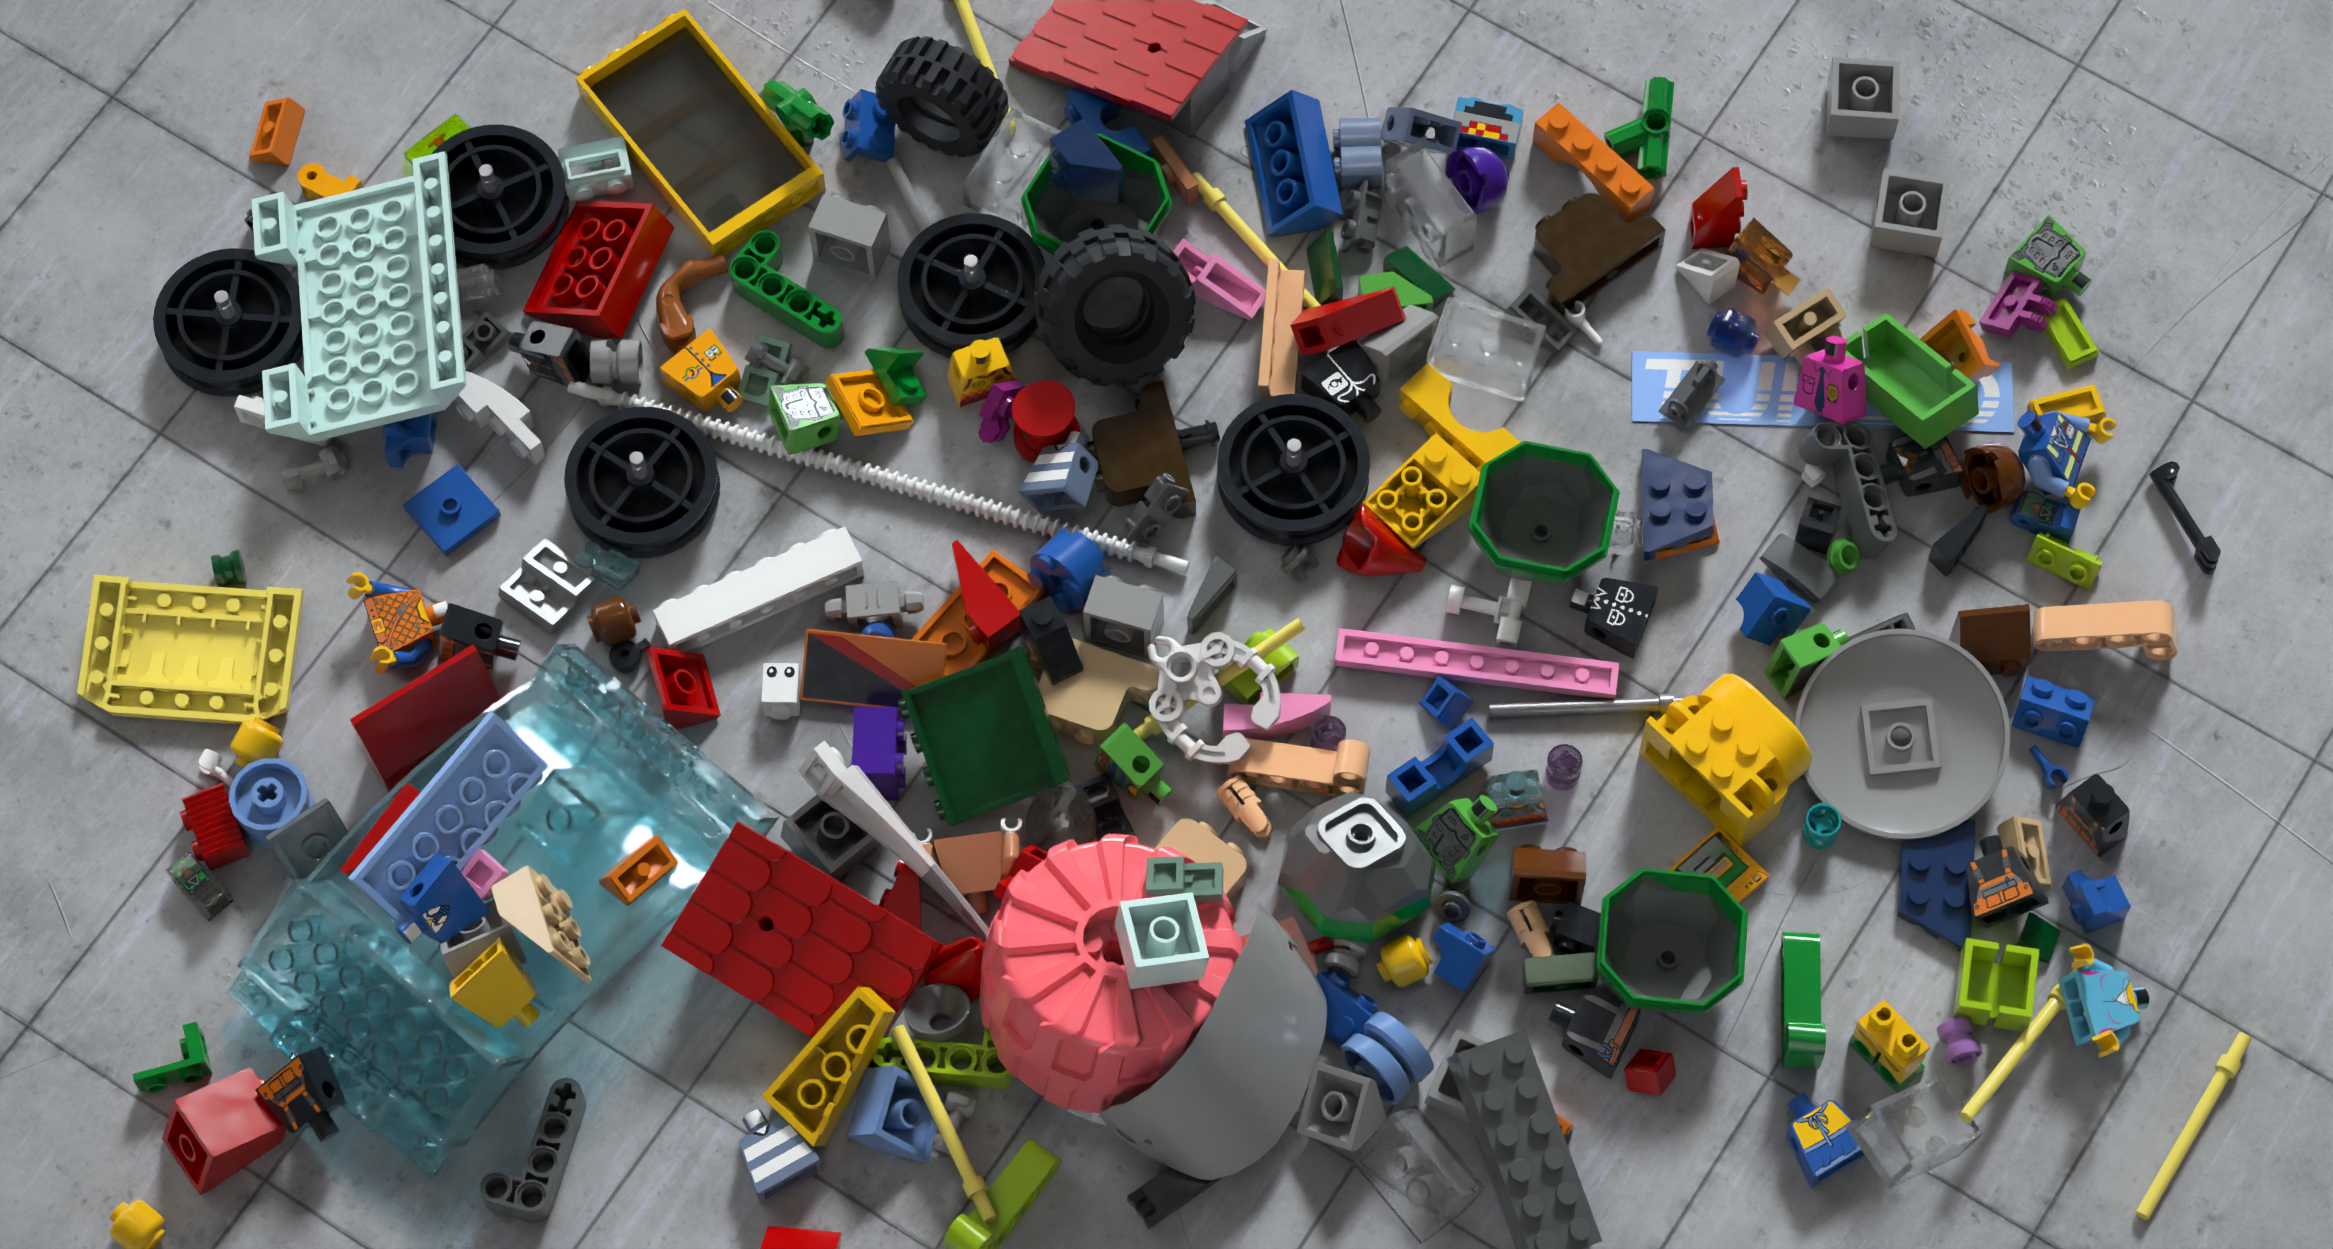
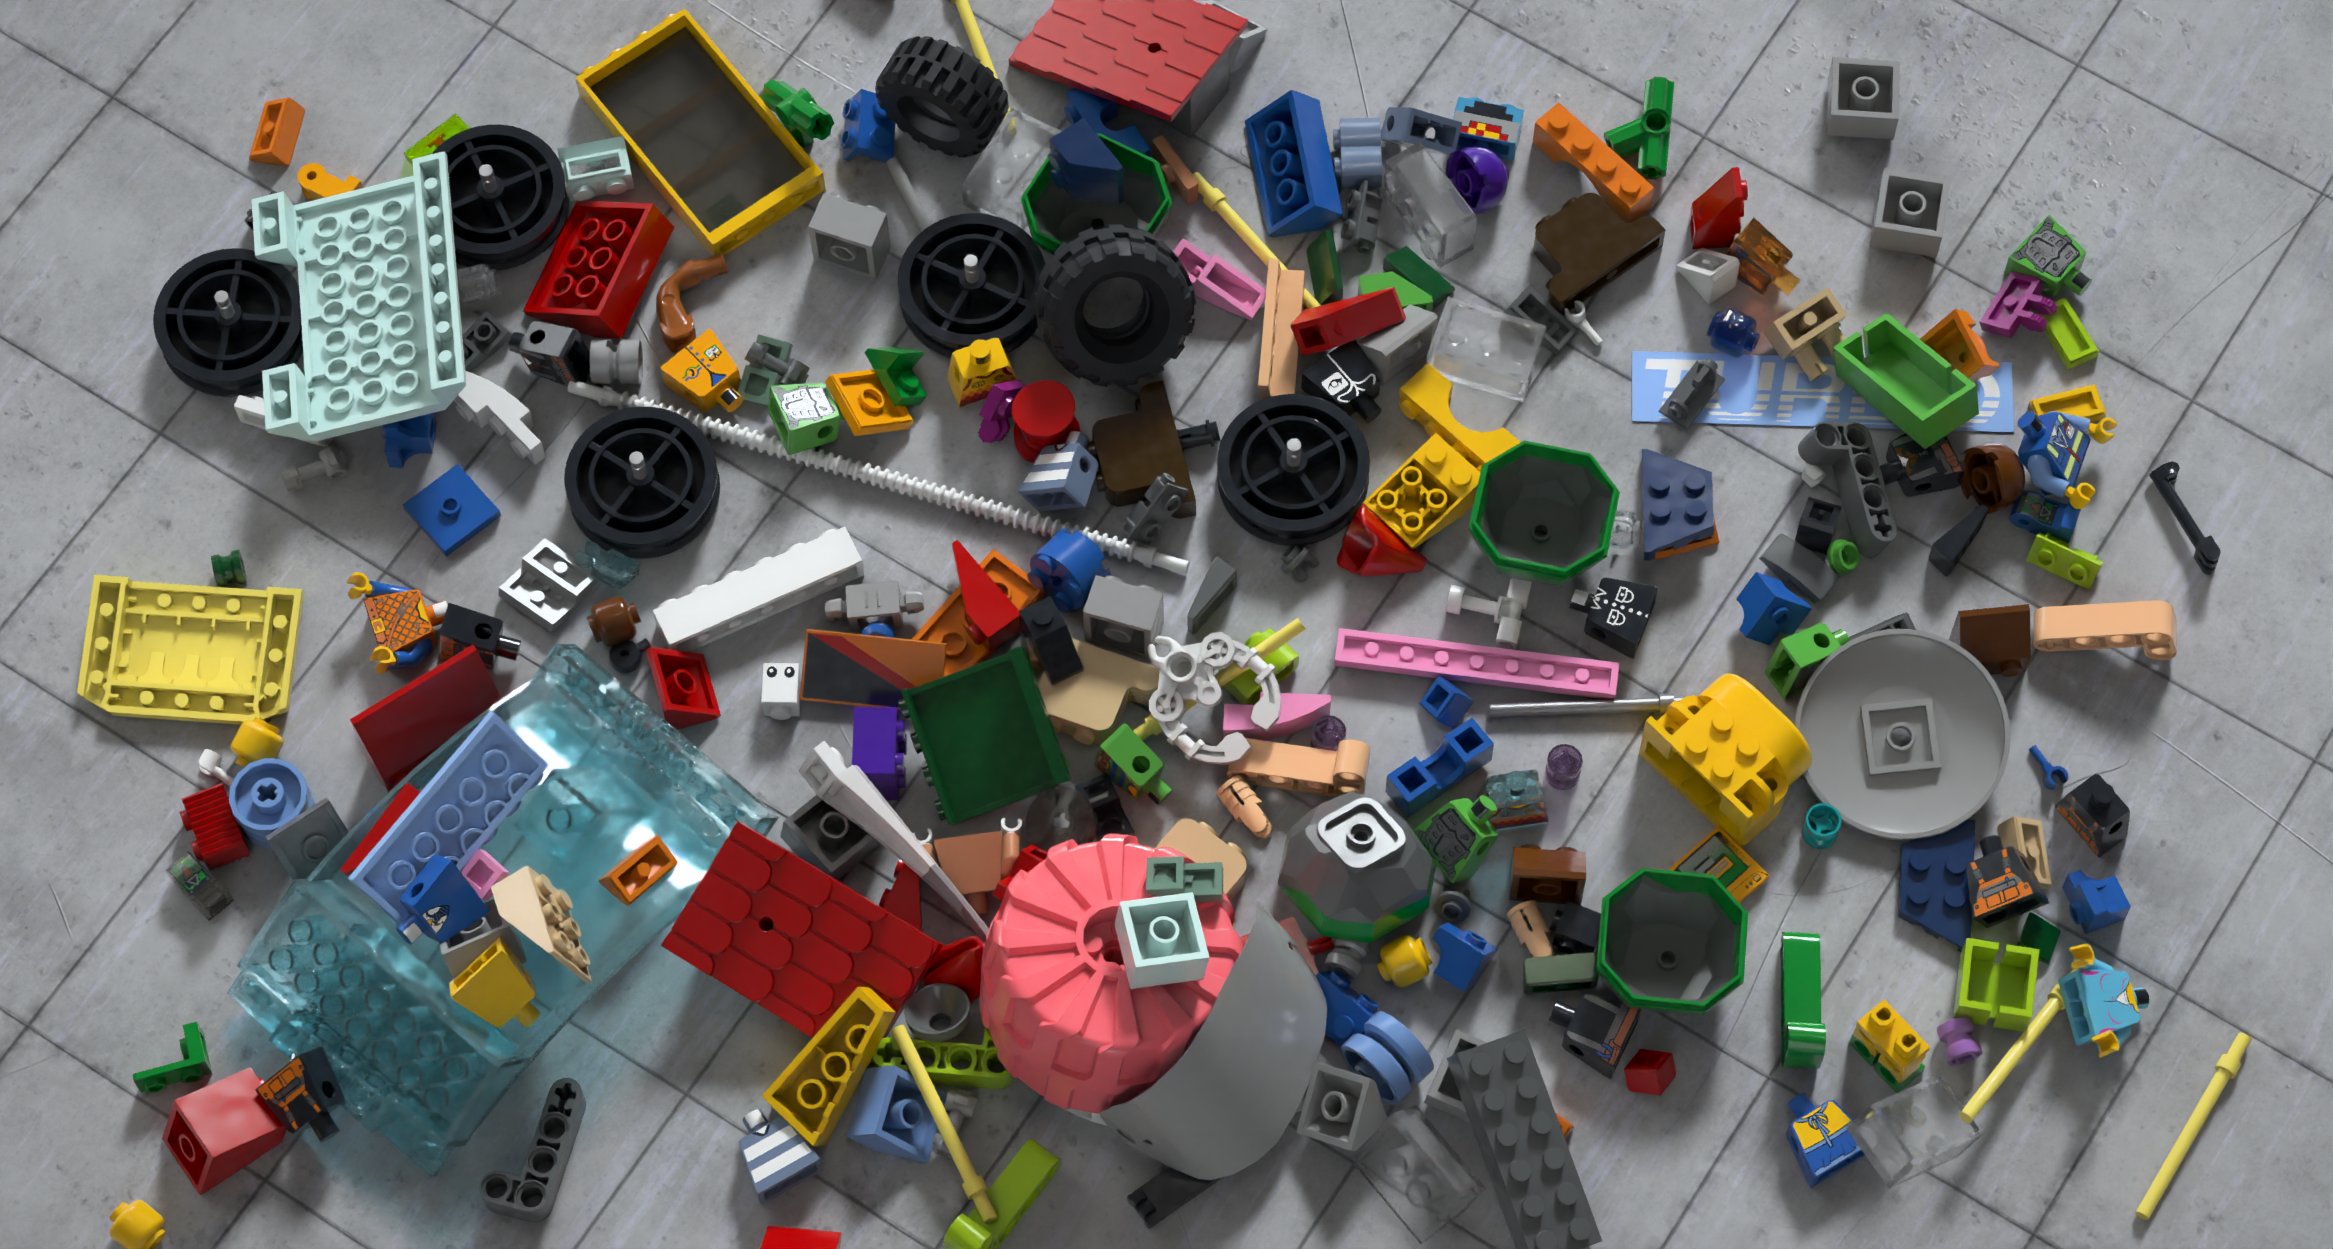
(820, 321): green beam -> none
(1833, 383): dark pink torso -> none
(2053, 711): blue bracket -> none

